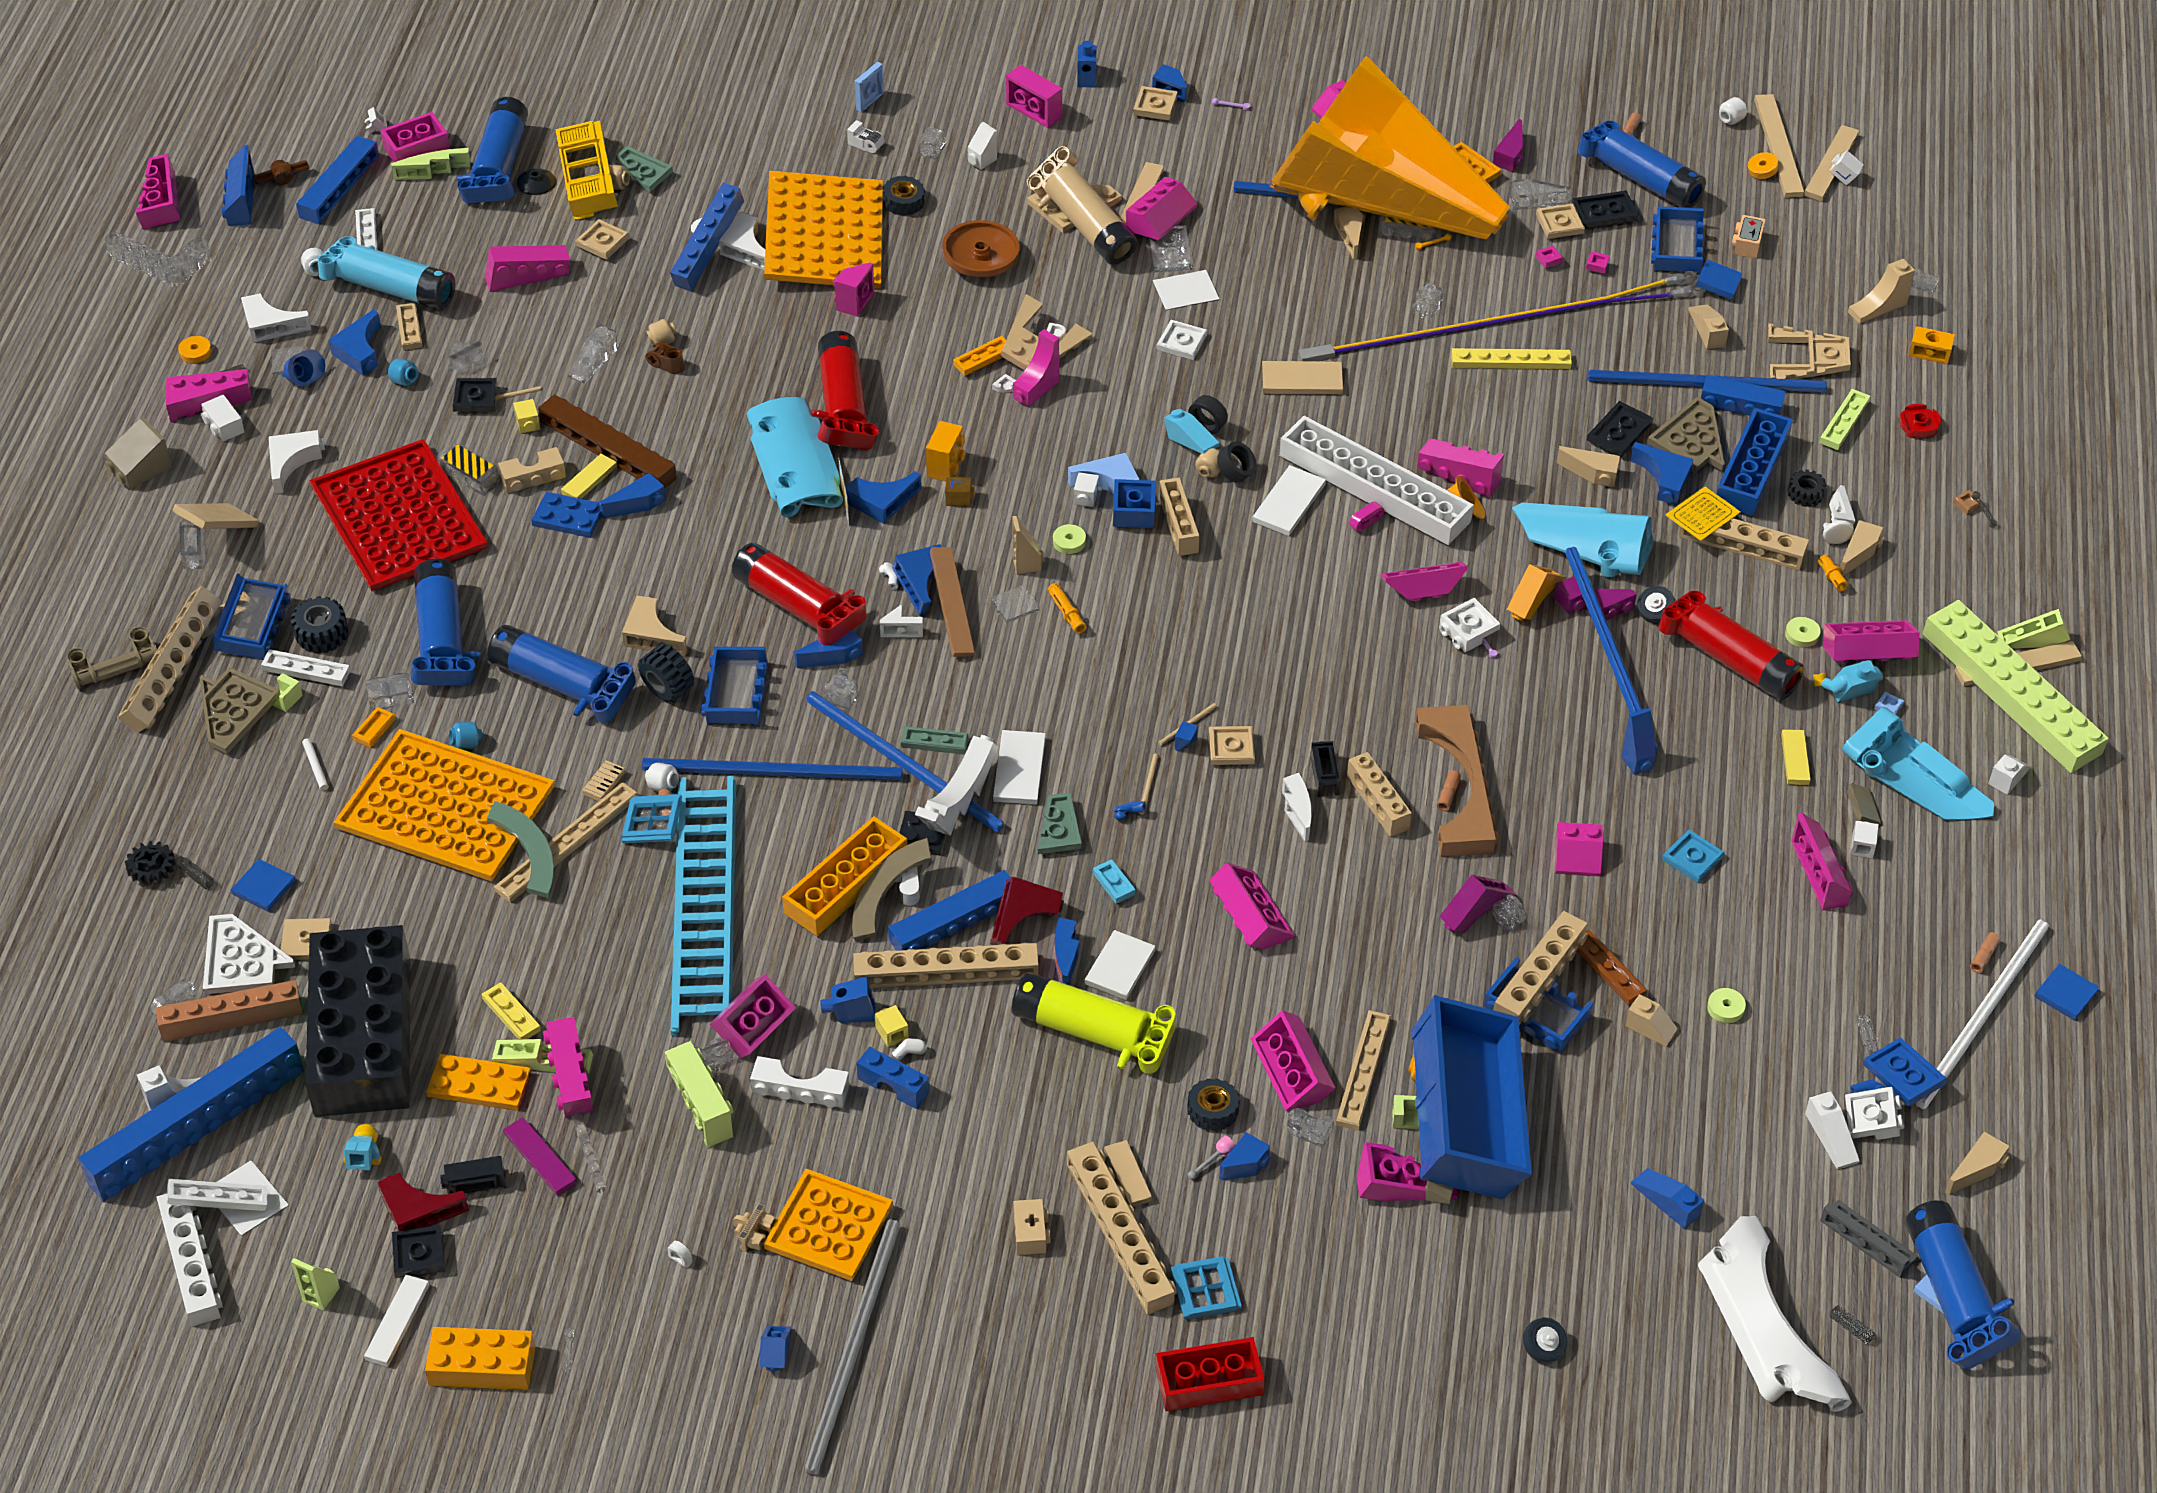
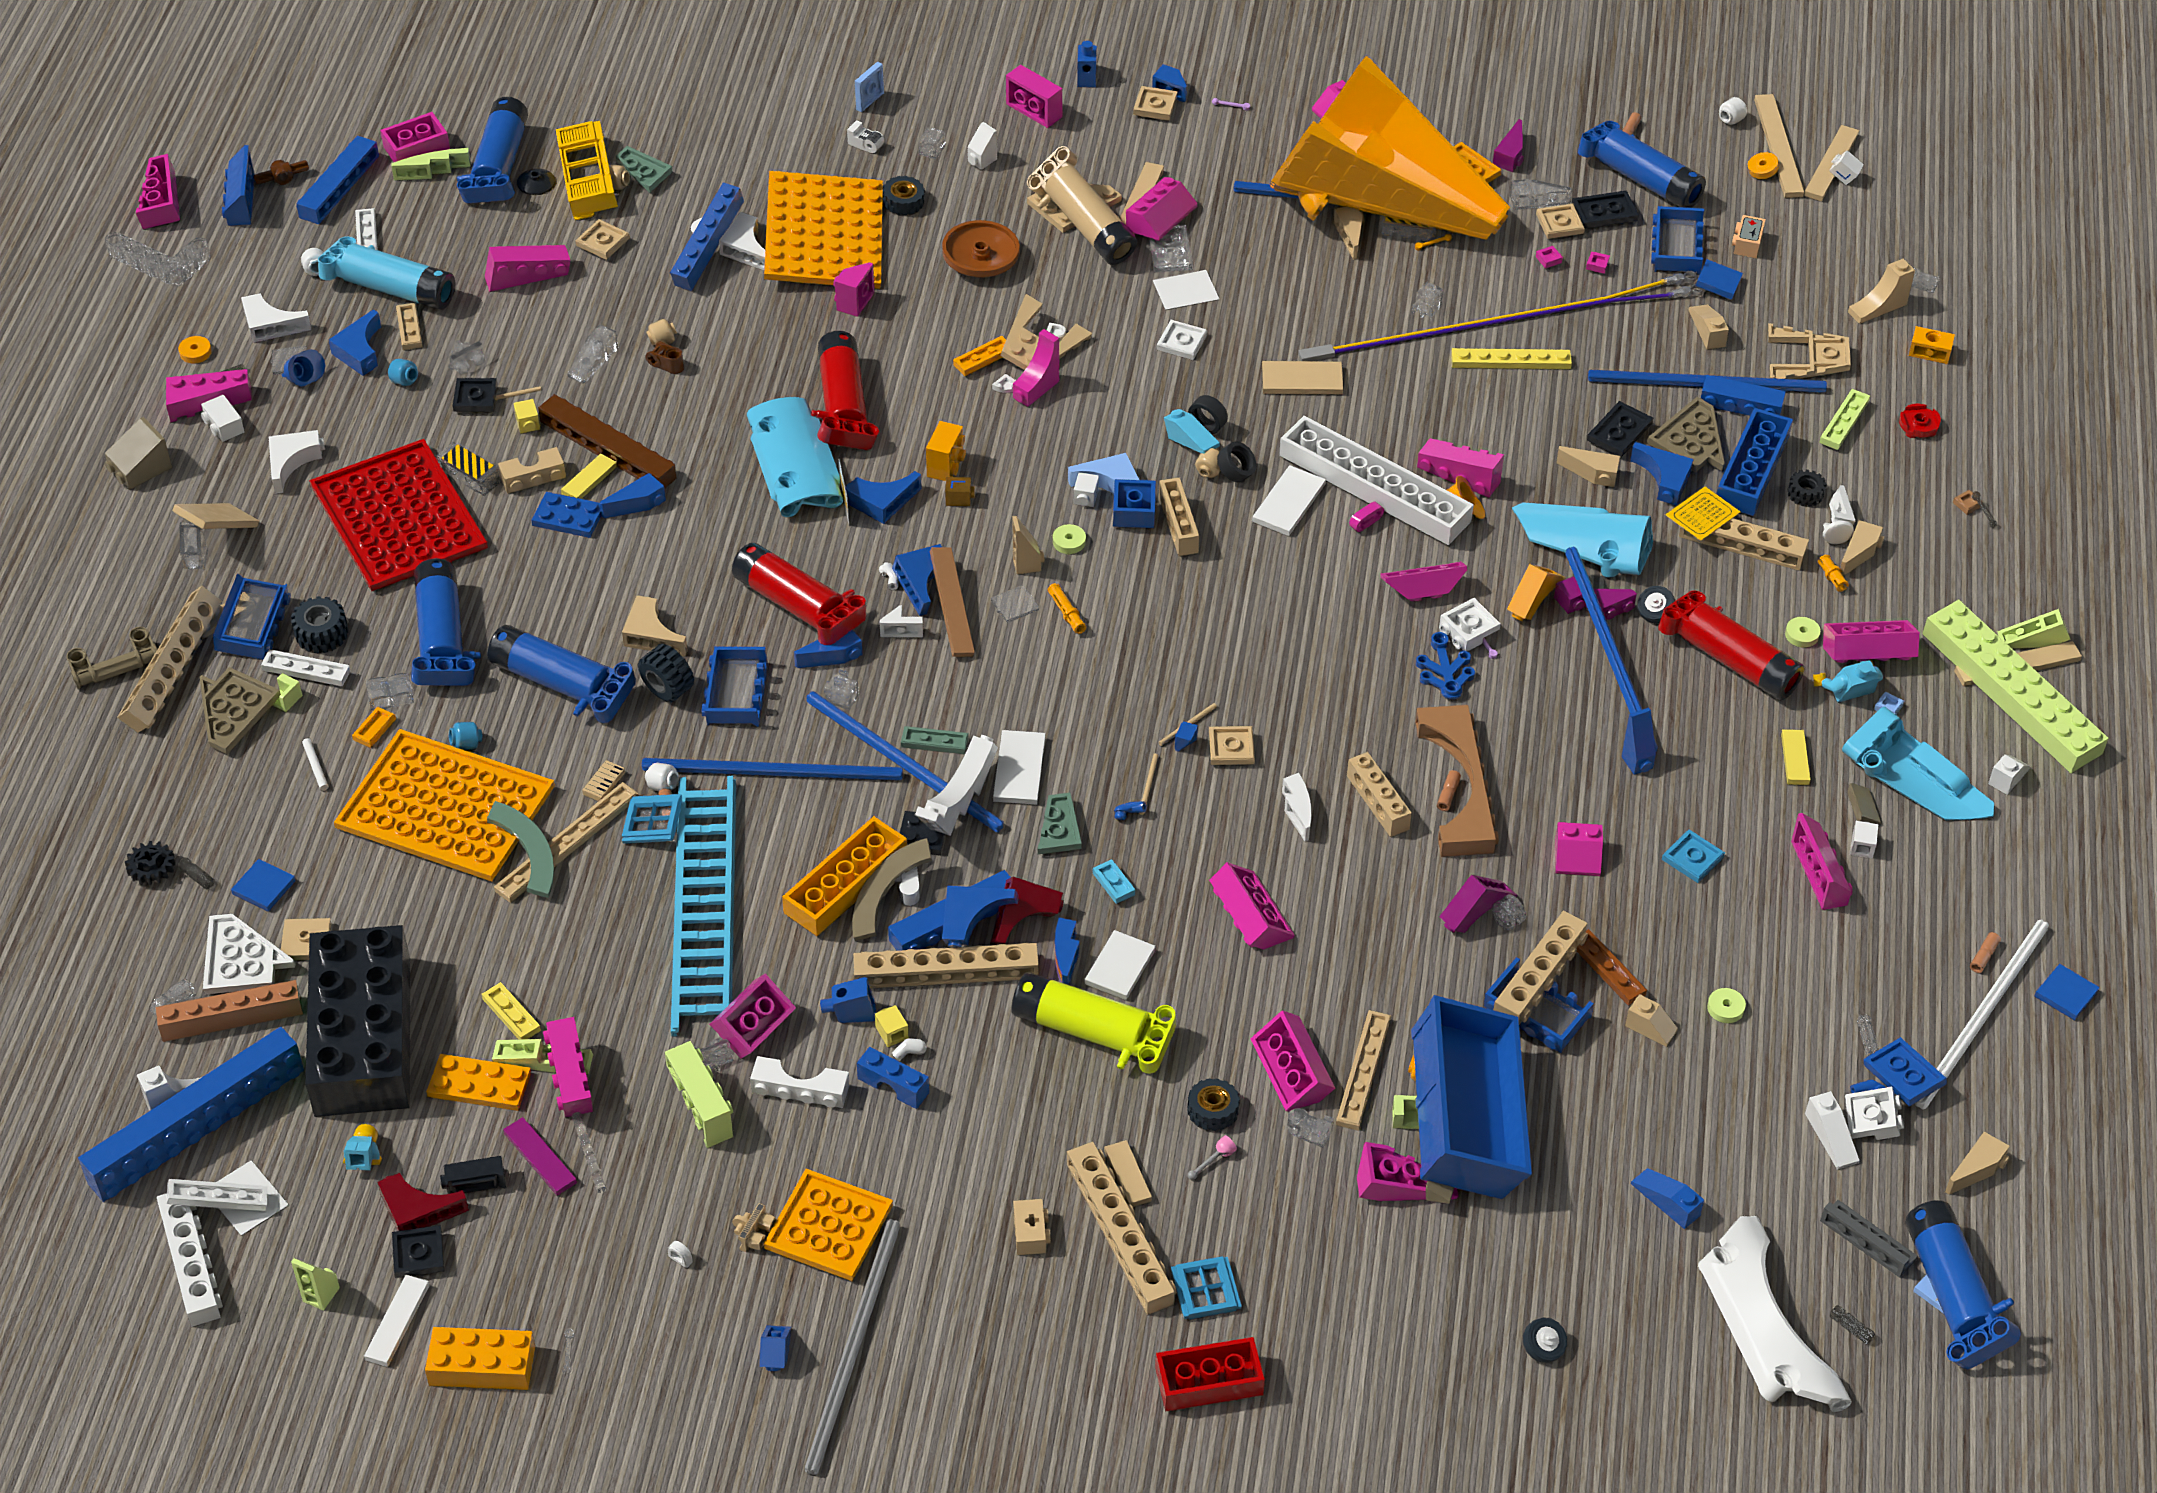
(375, 120): white tile -> none
(967, 906): none -> blue arch
(1245, 1158): blue slope -> none
(1324, 750): black window -> none
(1449, 687): none -> blue plant

